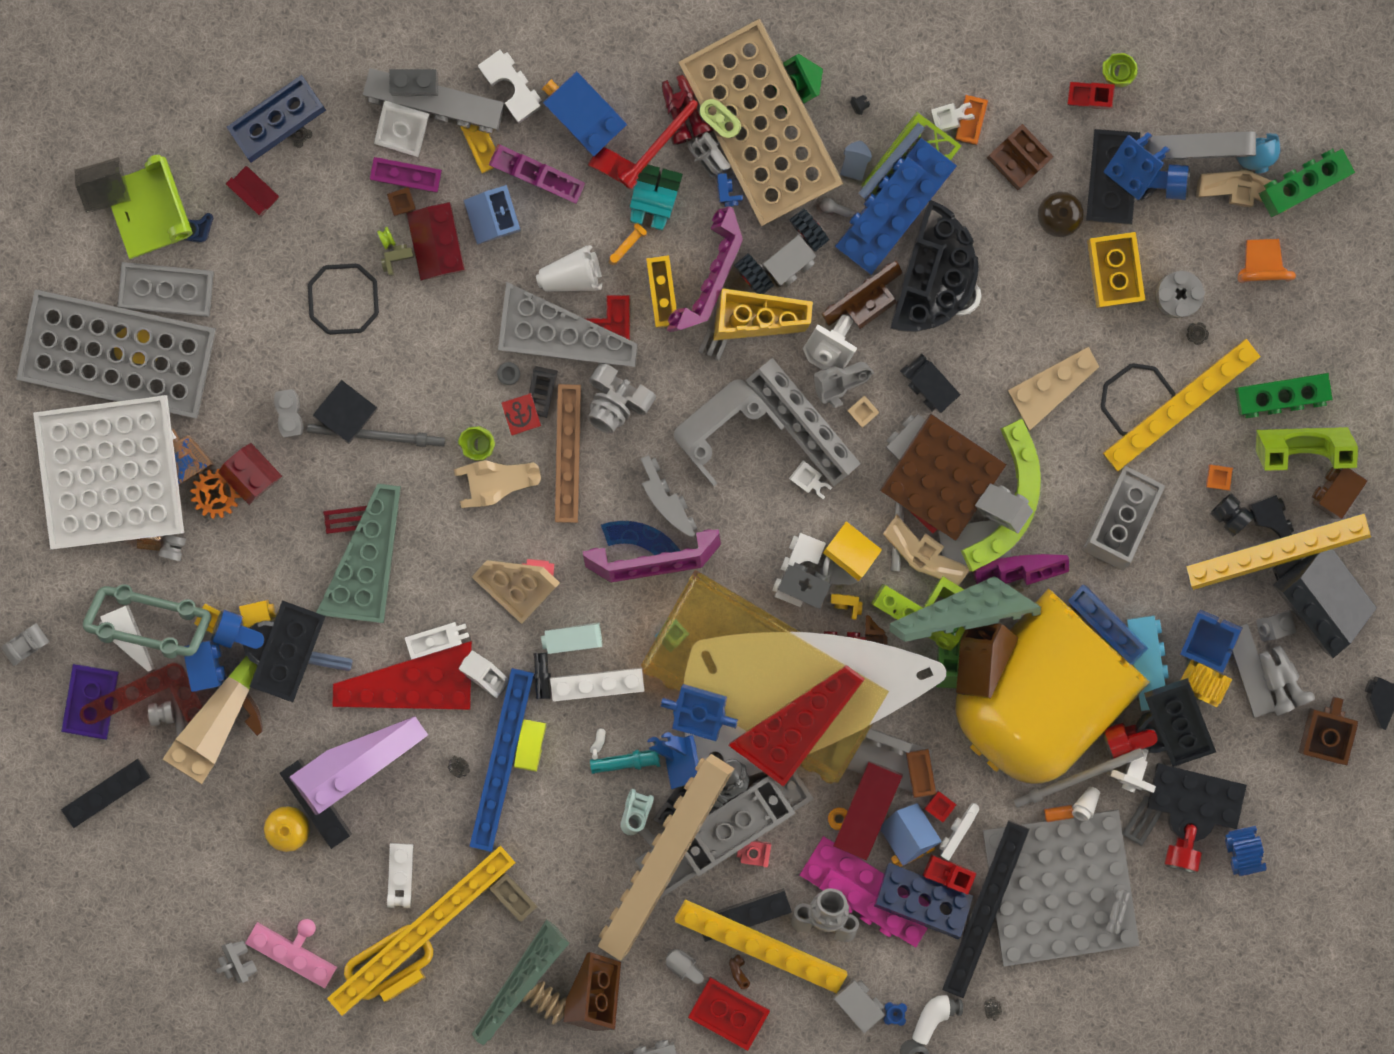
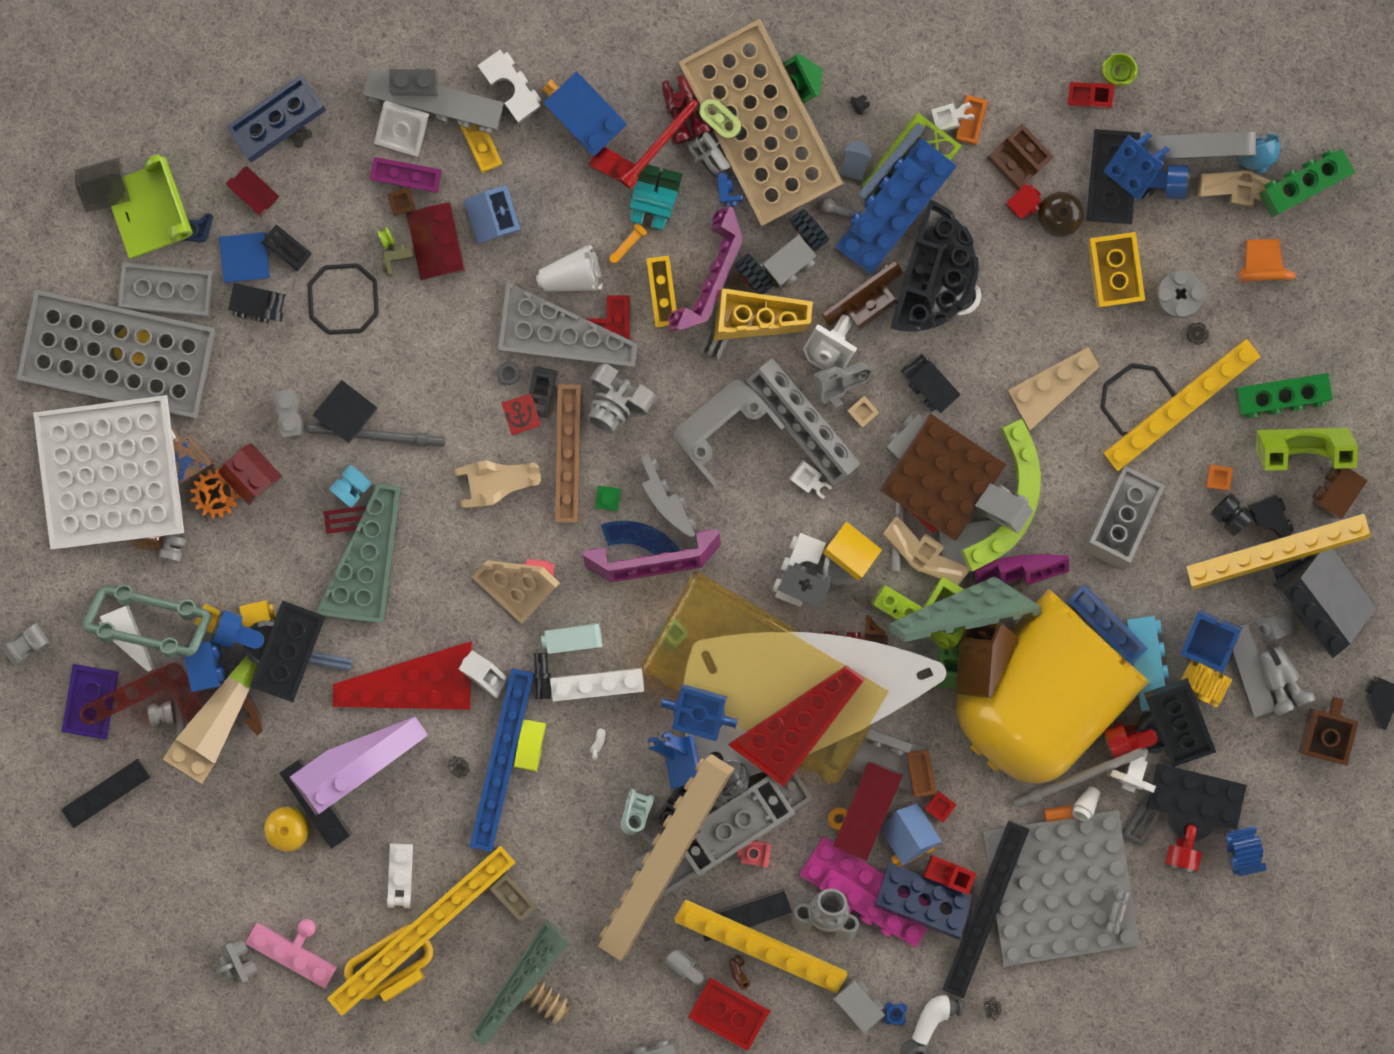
(244, 257): none -> blue tile
(256, 302): none -> black hinge
(276, 228): none -> black tile
(350, 485): none -> medium azure wheel
(435, 640): white hinge -> none
(485, 443): lime hair -> none
(537, 173): magenta slope -> none
(594, 994): reddish brown slope -> none
(607, 498): none -> green plate
(636, 759): teal pin -> none
(842, 601): yellow bracket -> none
(959, 829): white hinge -> none
(1024, 202): none -> red brick

